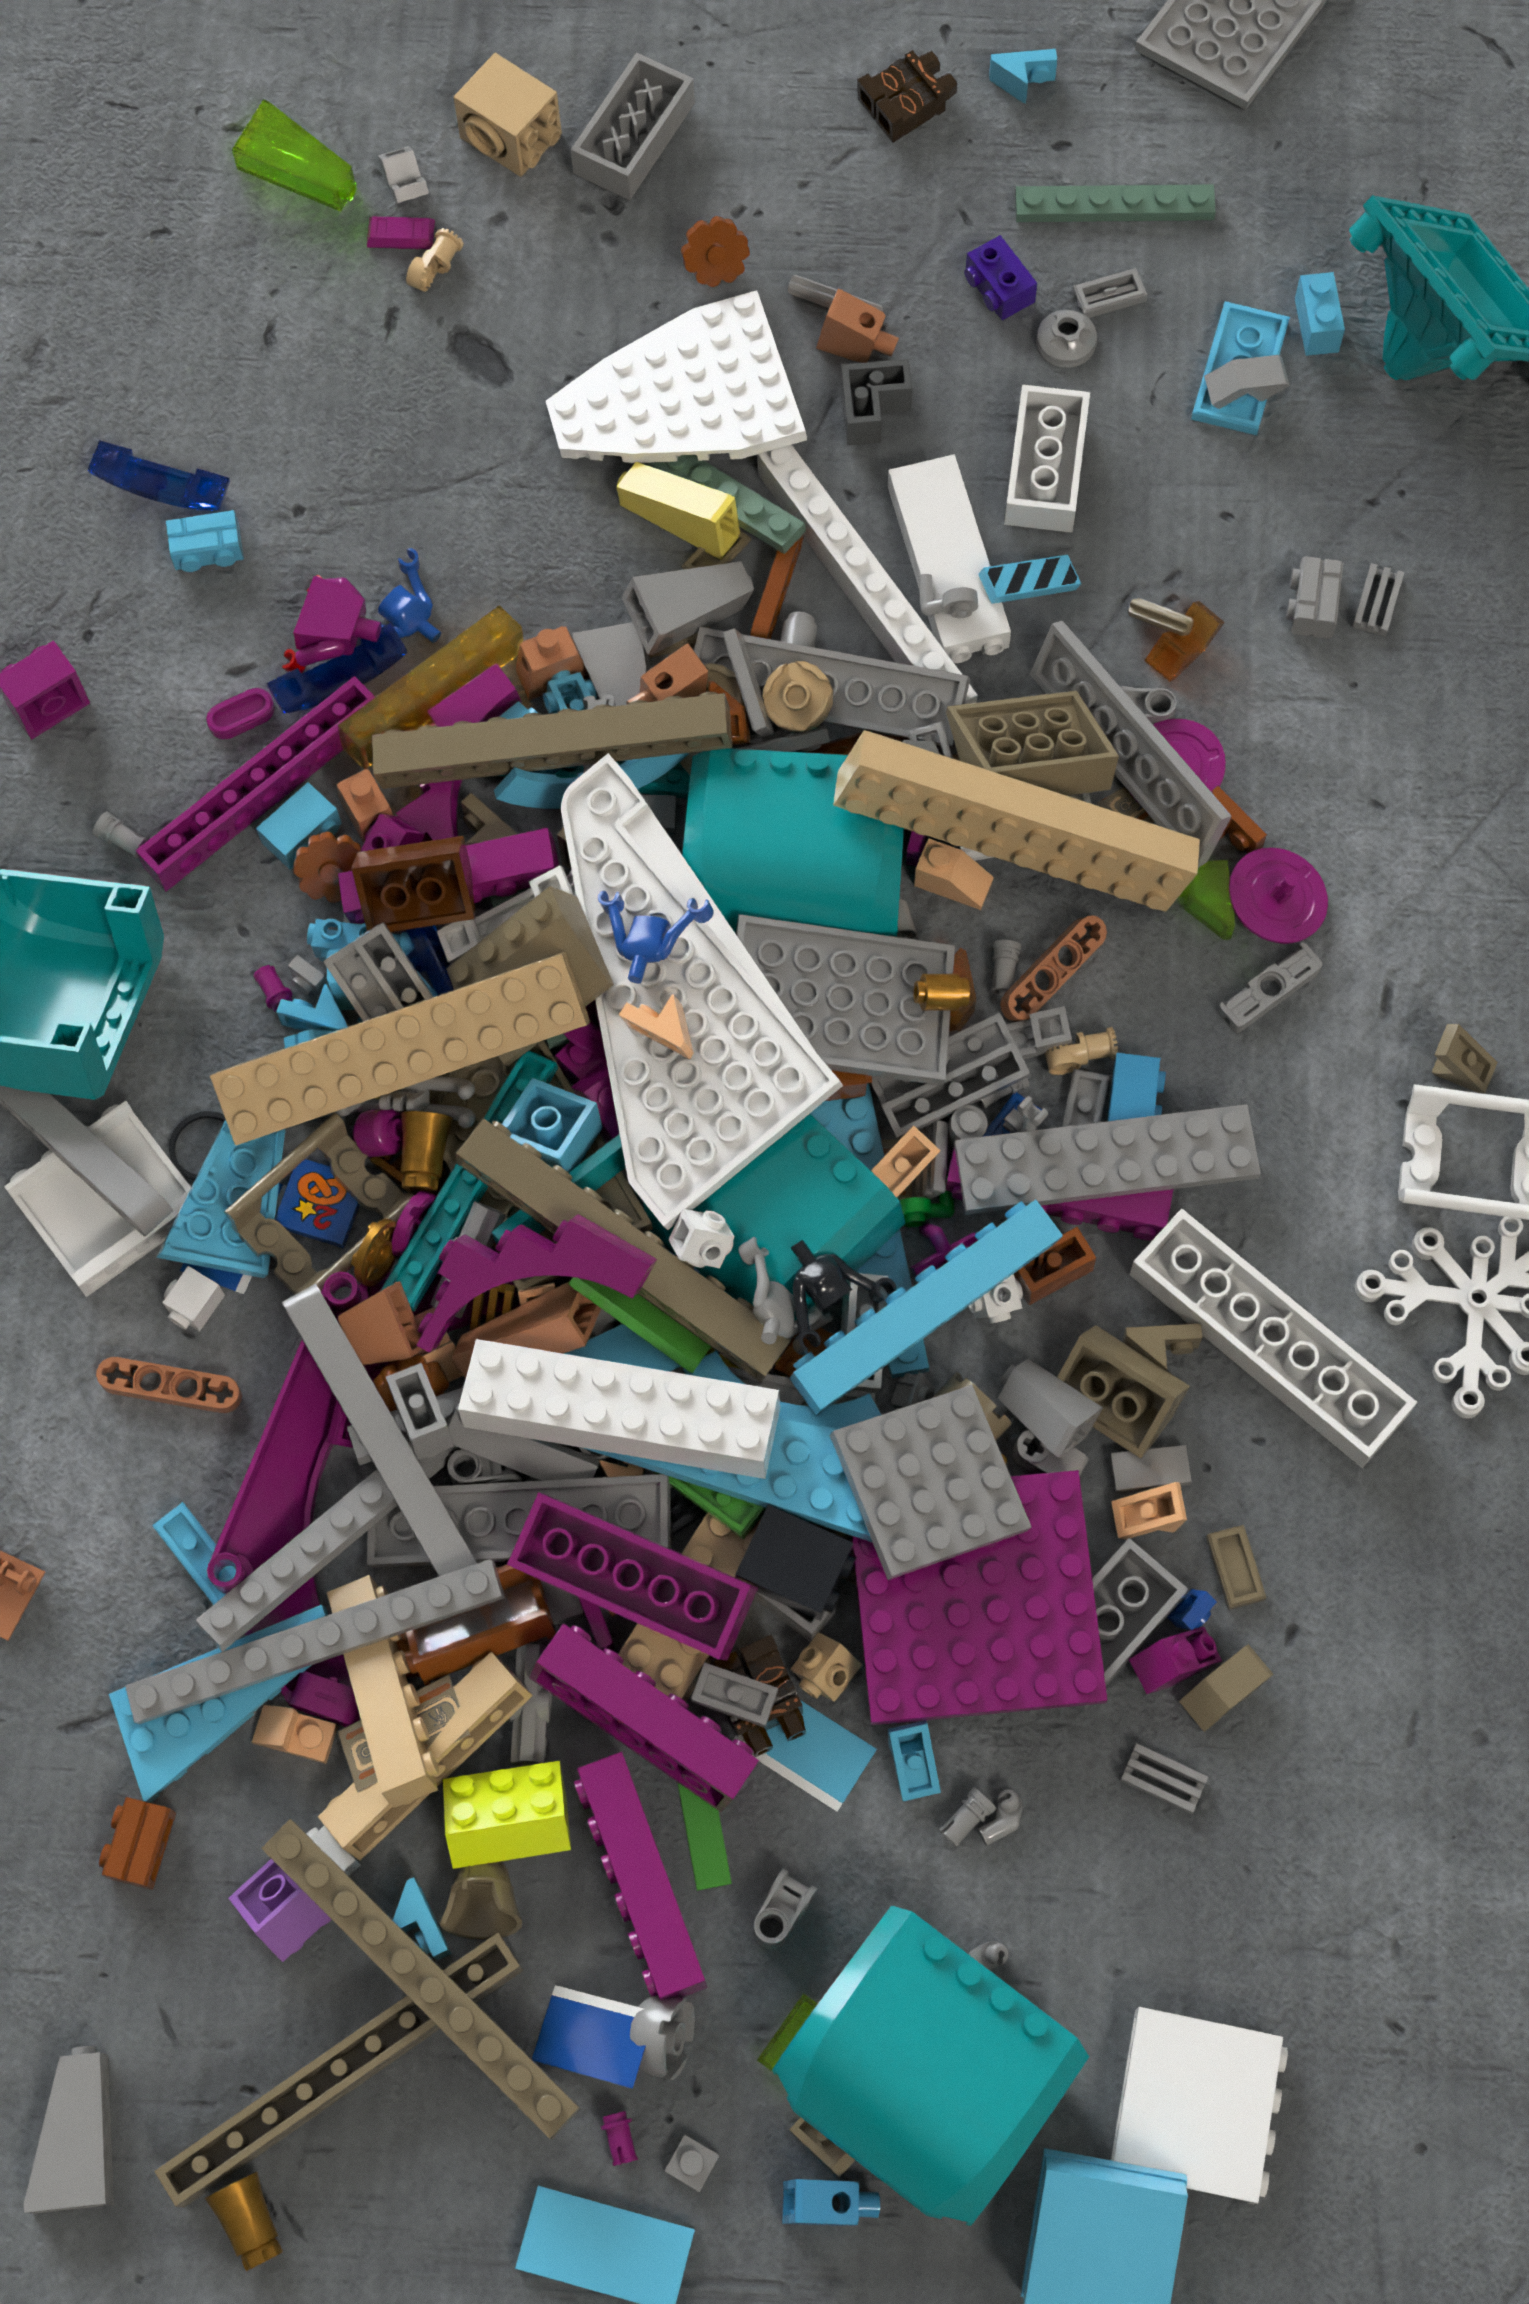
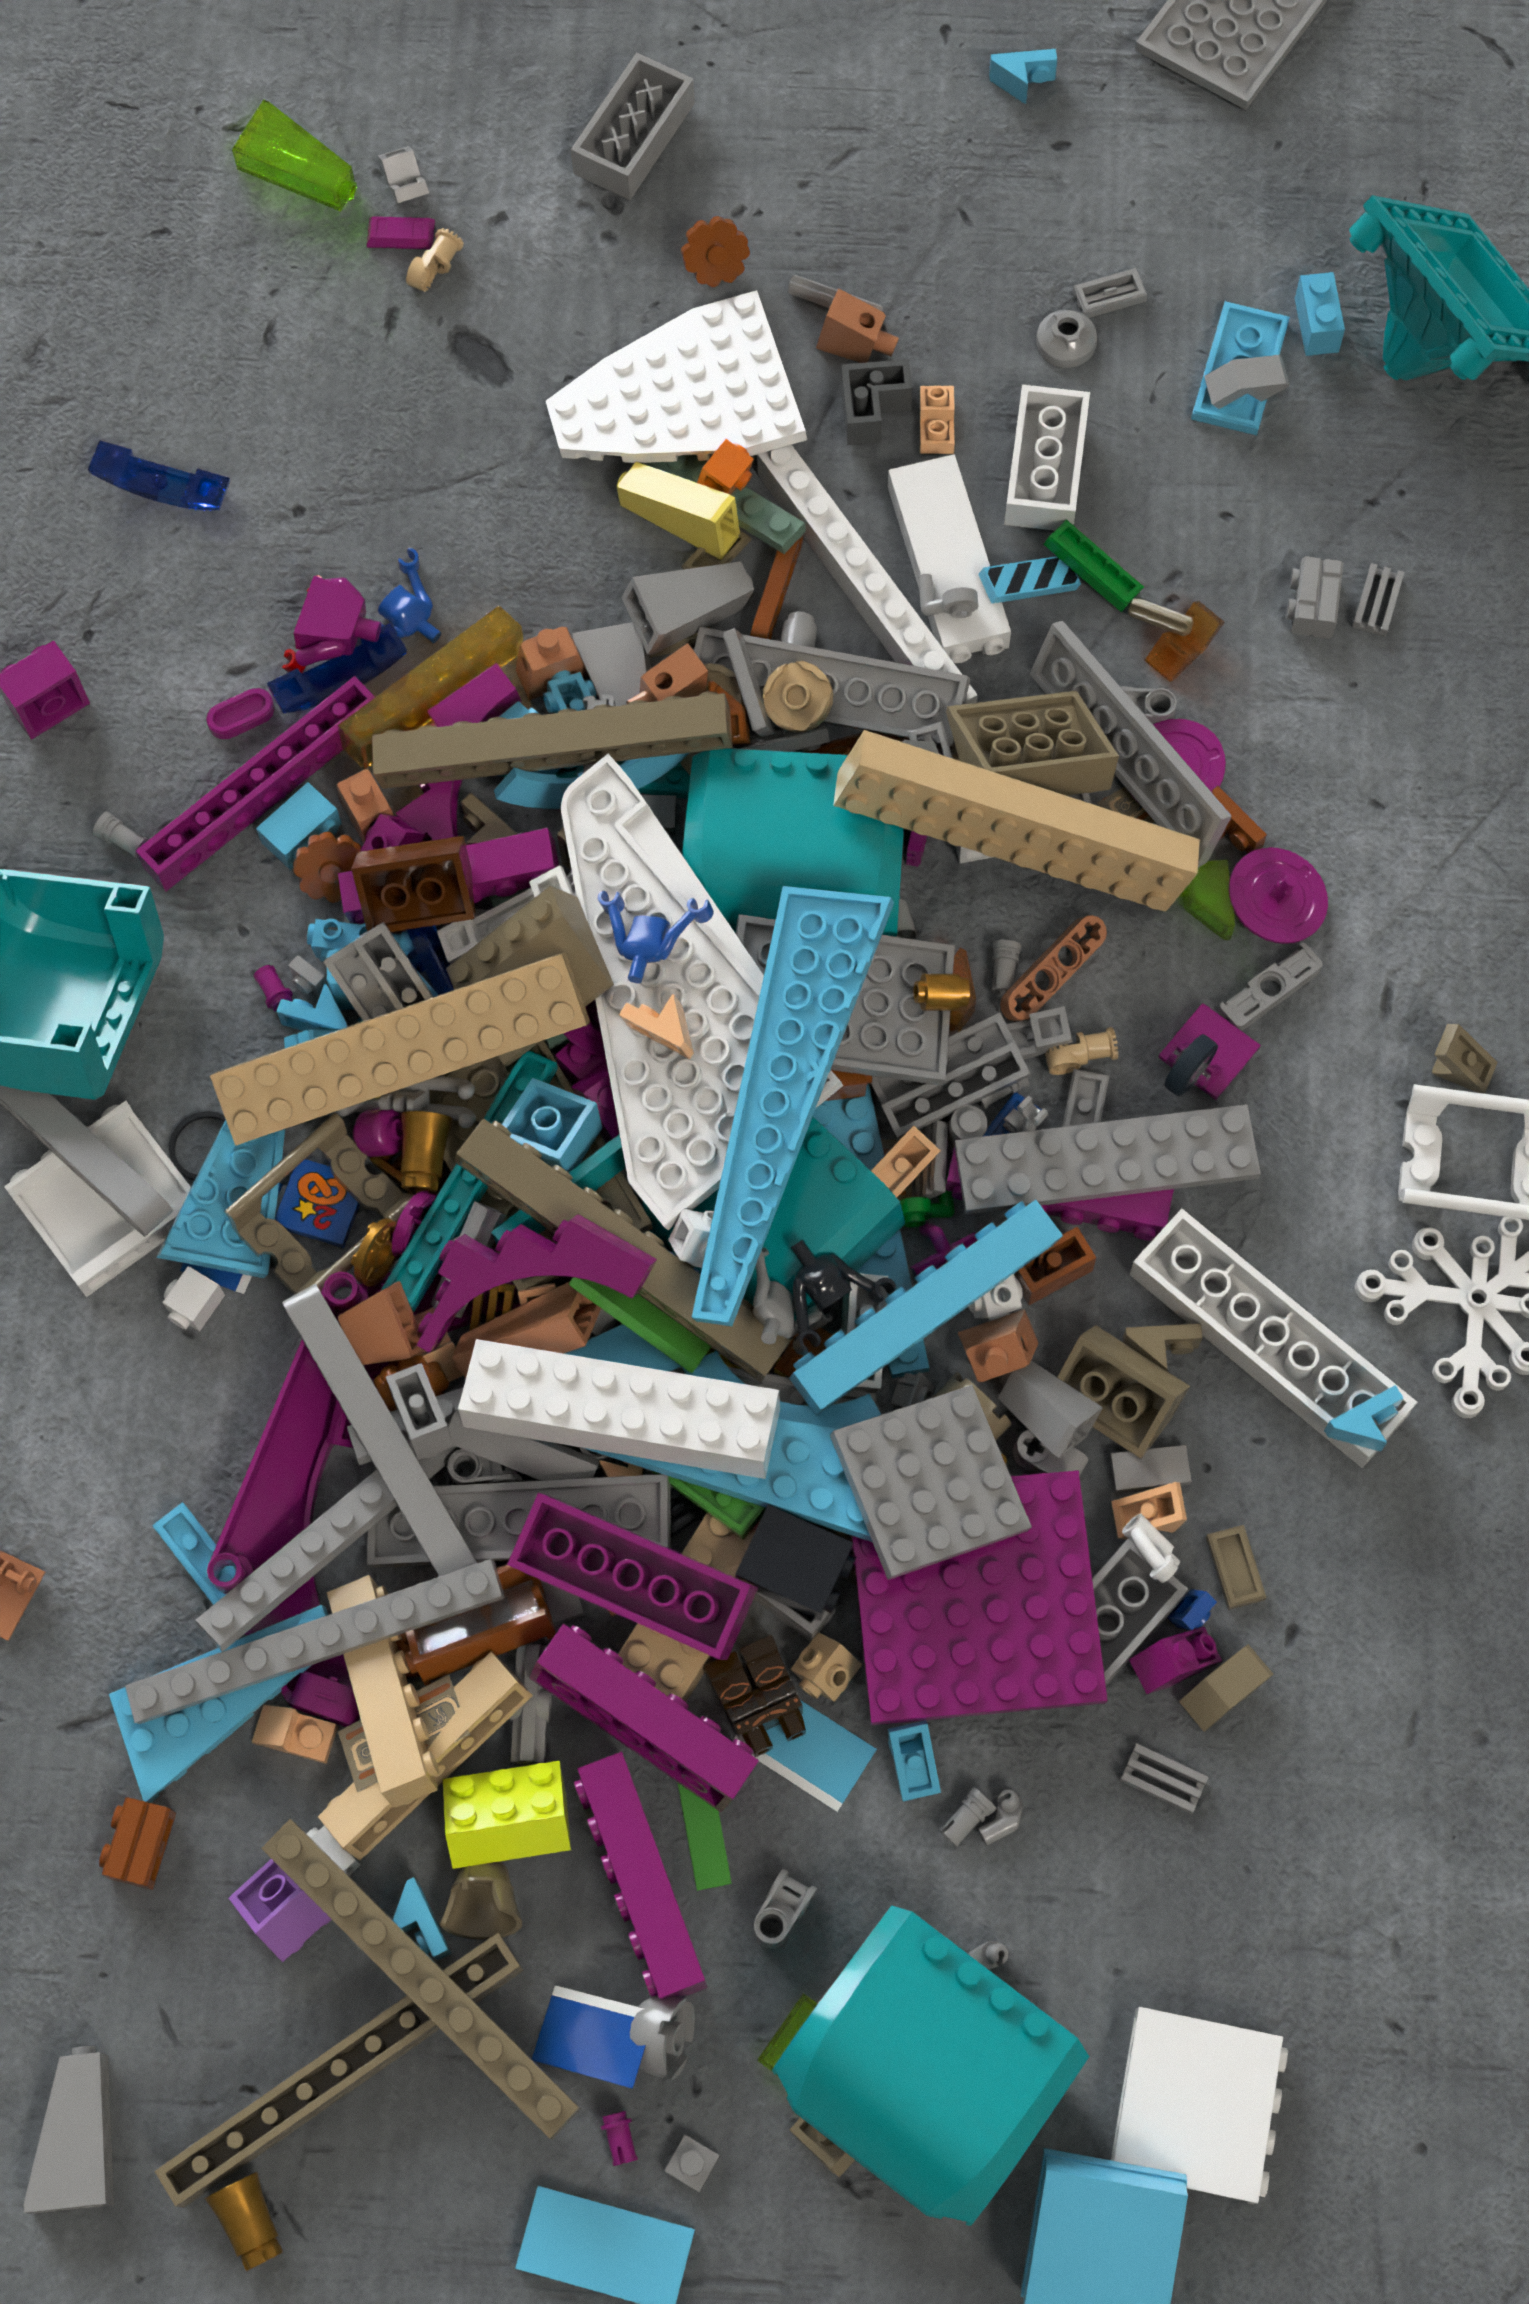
(170, 1380): nougat beam -> none
(204, 541): medium azure brick -> none
(508, 114): tan brick -> none
(597, 1625): magenta tile -> none
(727, 468): none -> orange brick
(734, 1695): light grey plate -> none
(804, 1005): none -> medium azure wing
(811, 2202): dark azure torso -> none
(906, 94): dark brown hips -> none
(937, 420): none -> light nougat slope
(952, 874): light nougat slope -> none
(997, 1345): none -> nougat torso
(1000, 278): dark purple brick -> none
(1093, 565): none -> green plate
(1115, 203): sand green plate -> none
(1135, 1087): dark azure brick -> none
(1153, 1547): none -> white plant
(1206, 1054): none -> magenta plate
(1358, 1423): none -> medium azure slope

